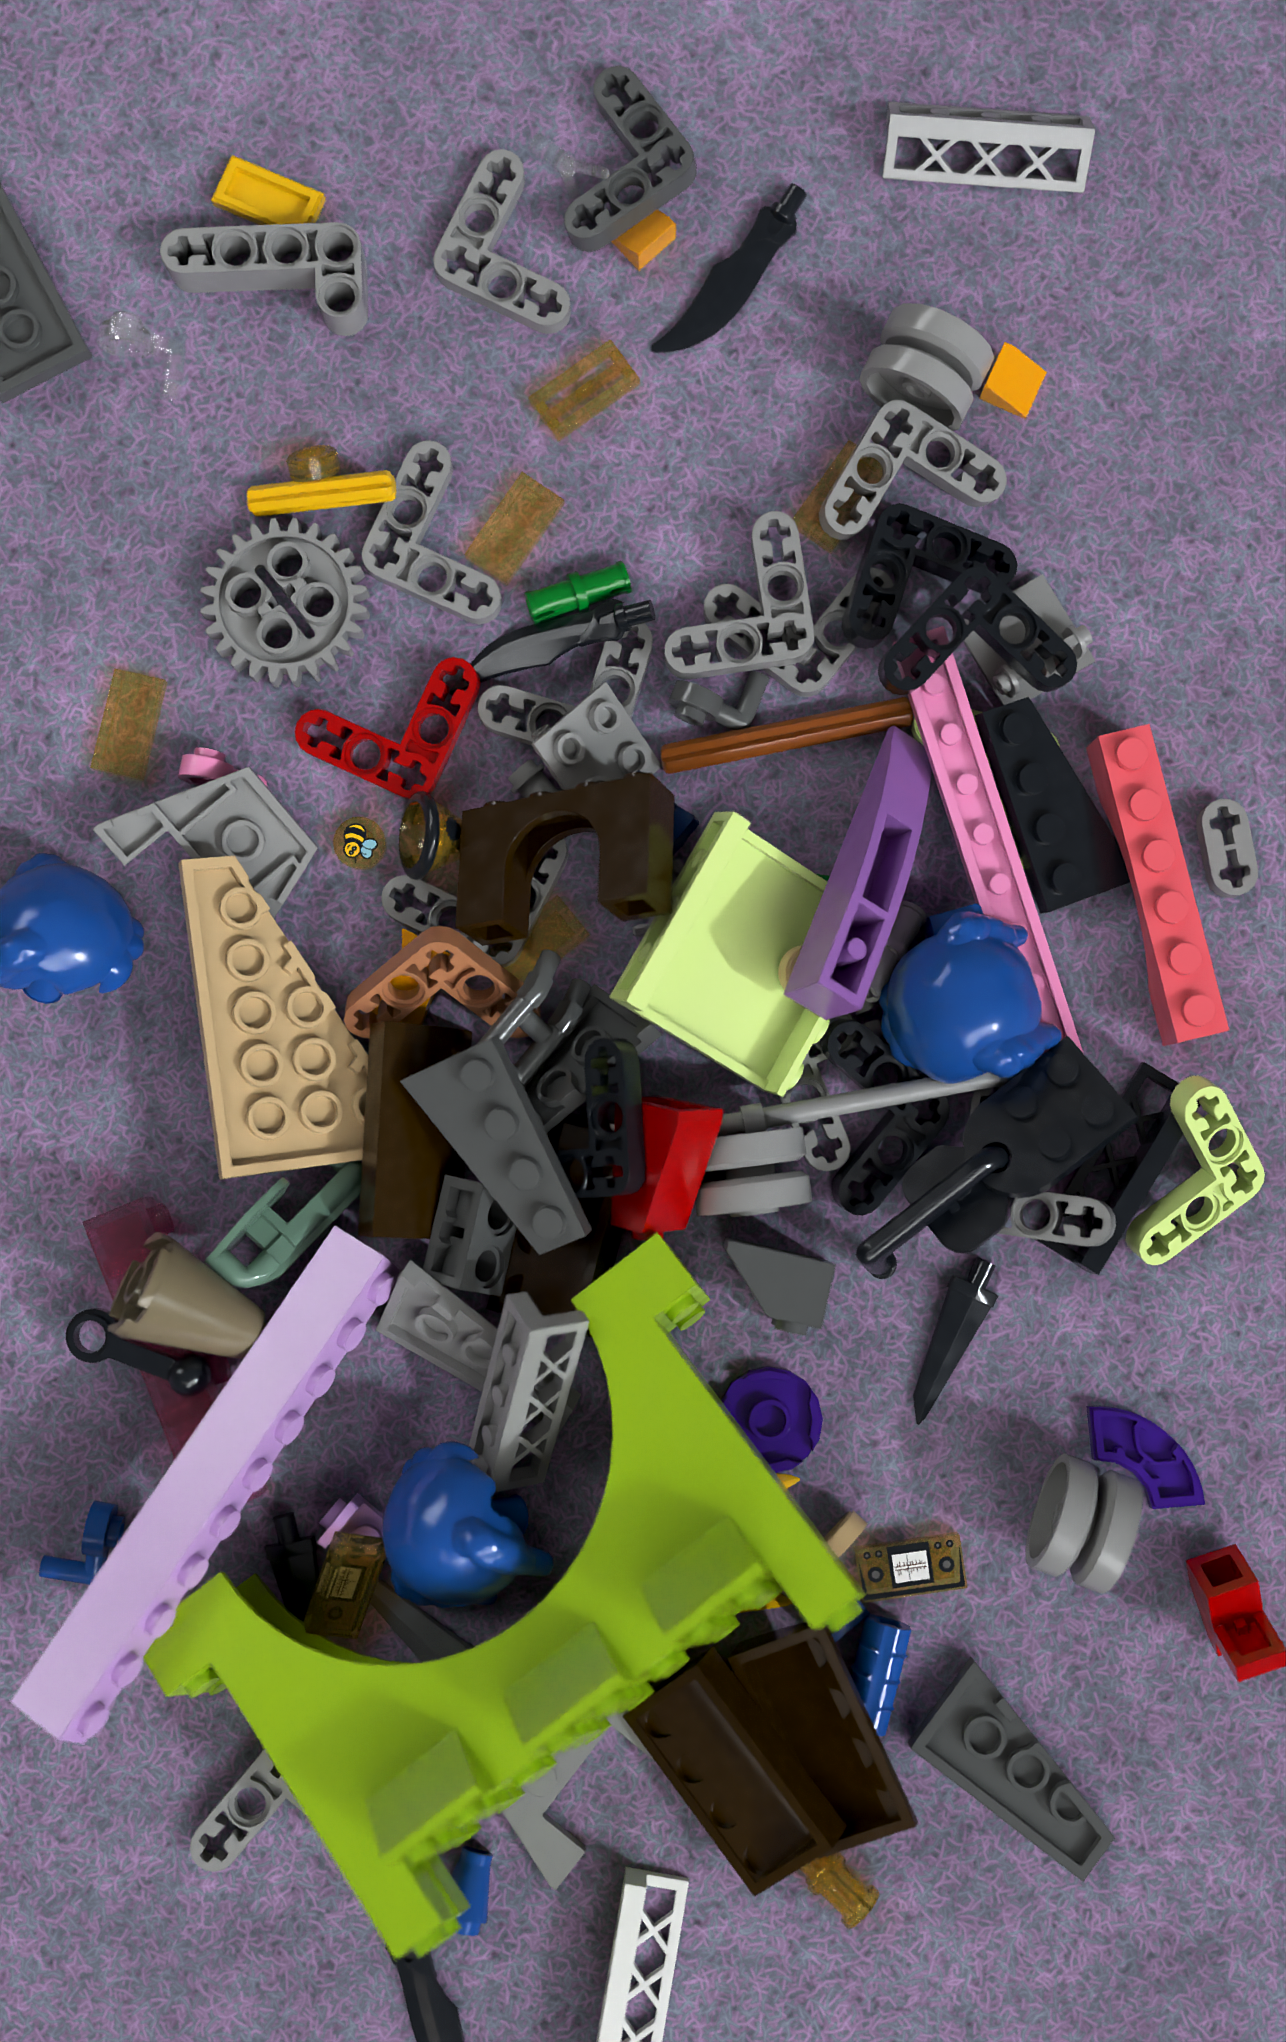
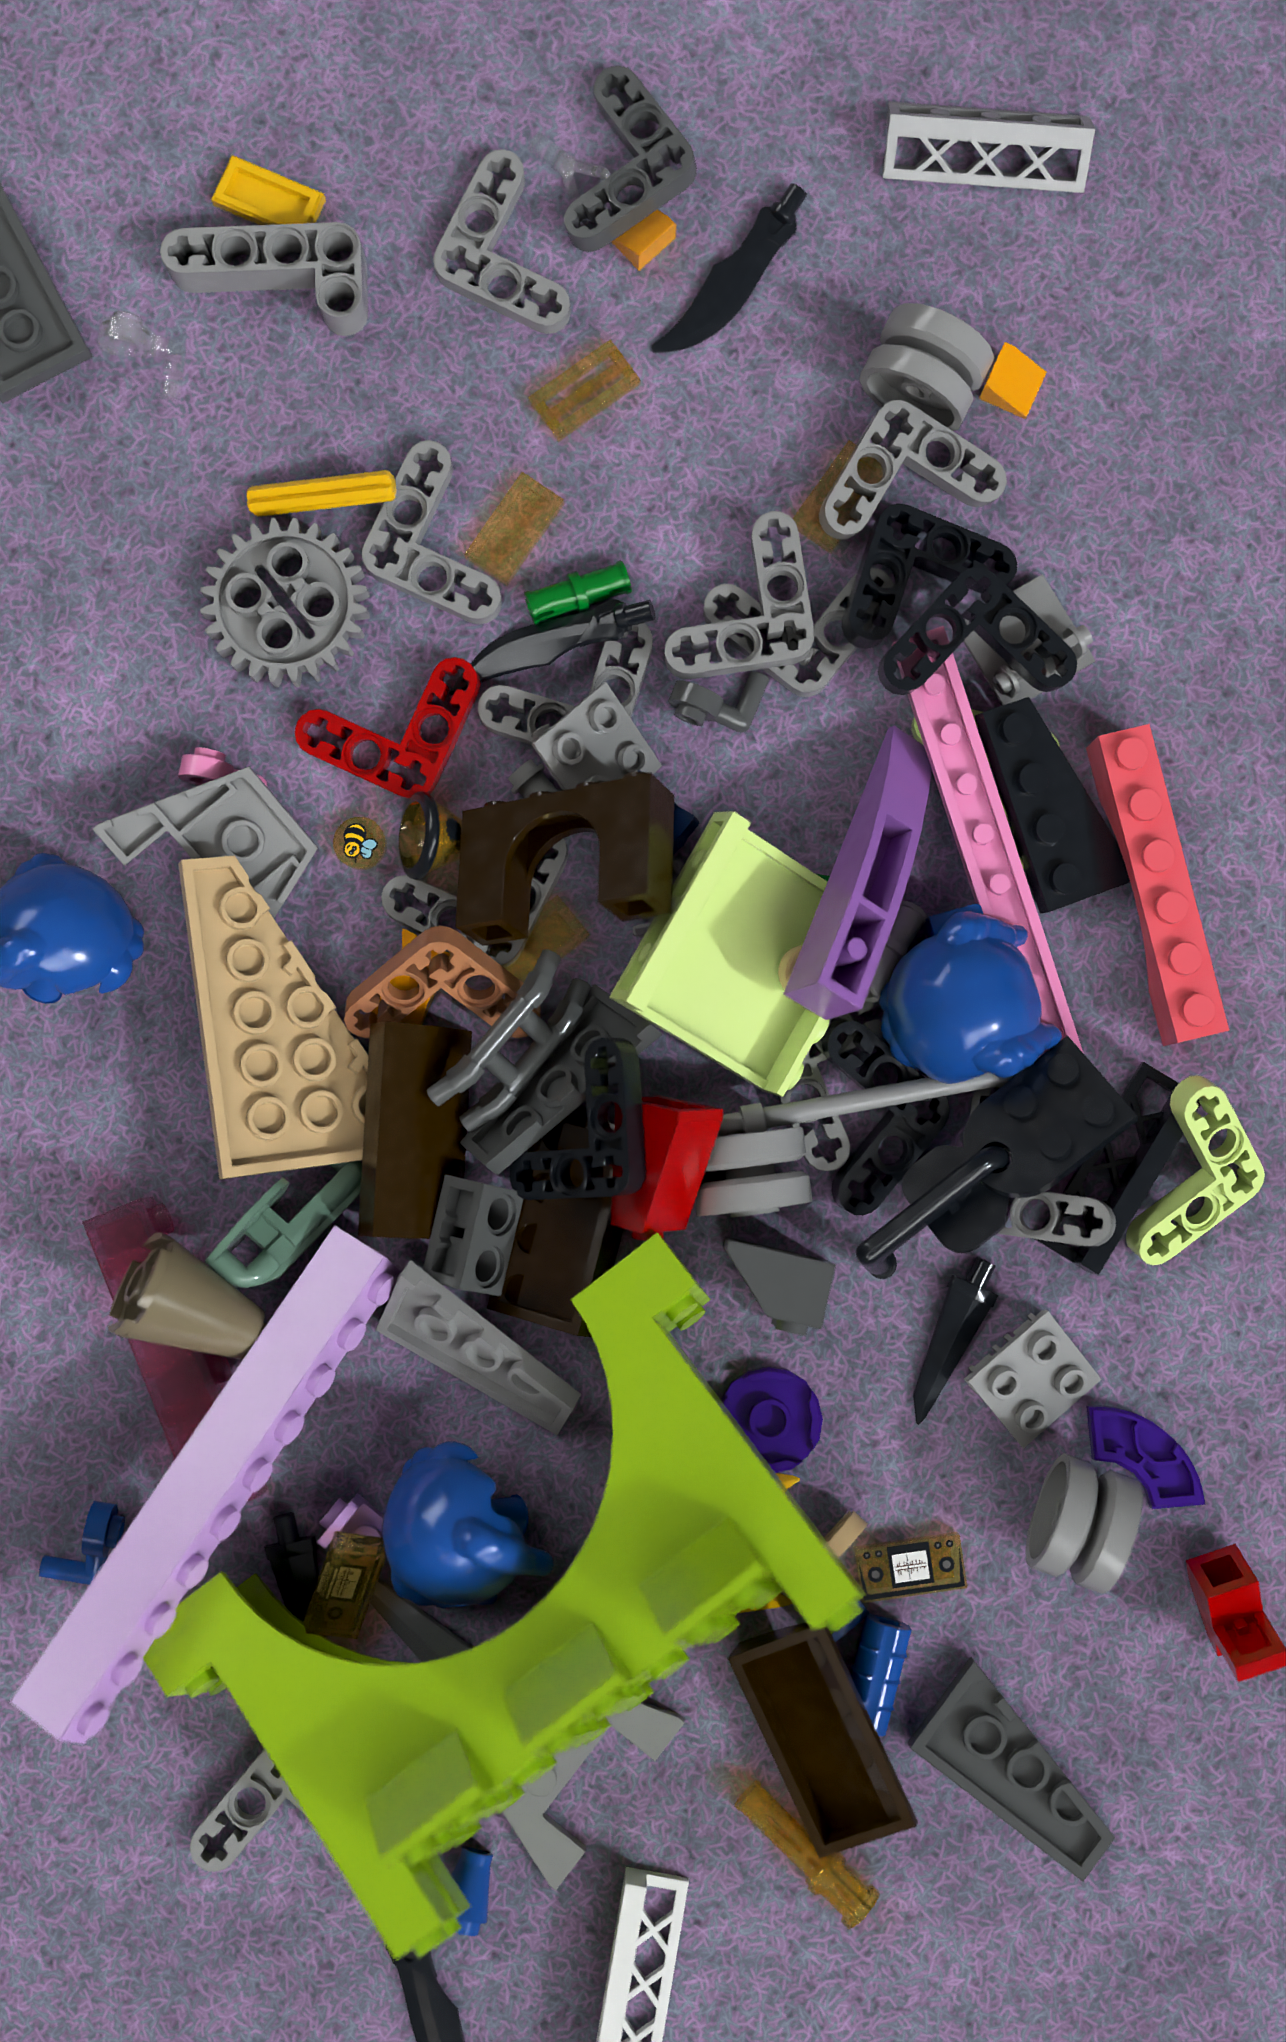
(129, 724): clear yellow tile -> none
(186, 1374): black piece -> none
(313, 463): clear yellow tile -> none
(498, 1135): dark grey wing -> none
(508, 1393): light grey fence -> none
(735, 1773): dark brown slope -> none
(786, 735): dark orange axle -> none
(1032, 1377): none -> light grey hinge
(1239, 845): light grey beam -> none

